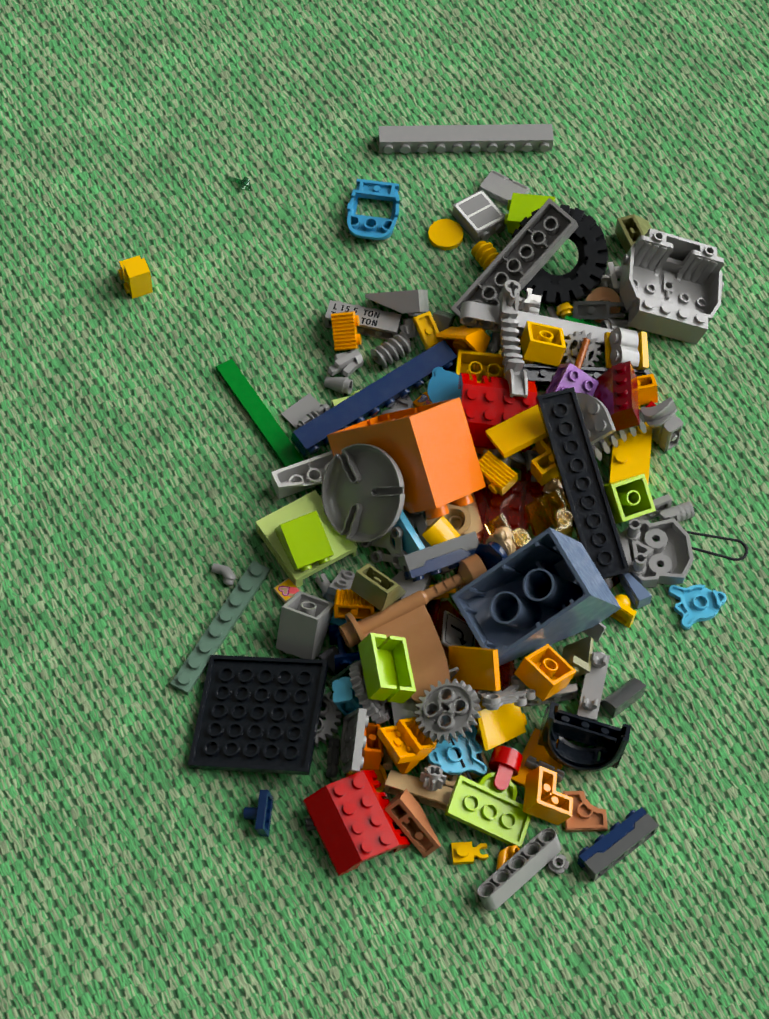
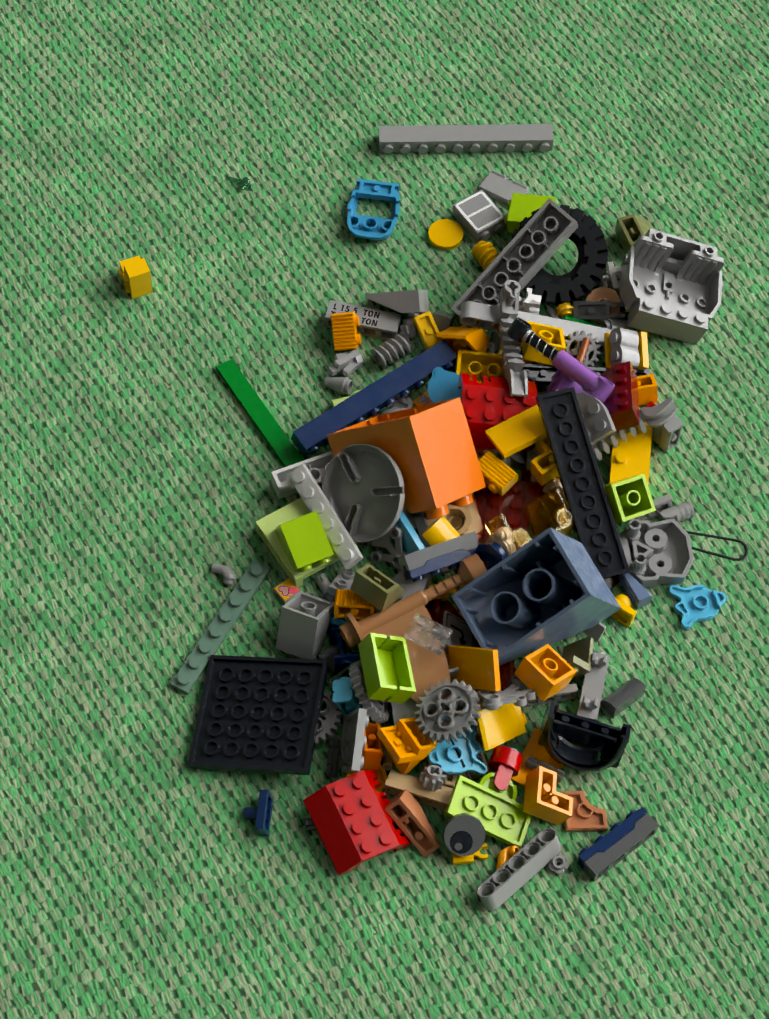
(304, 411): light grey hinge -> none
(333, 527): none -> white plate
(428, 634): none -> clear brick
(464, 834): none -> dark grey tile
(596, 385): none -> piece

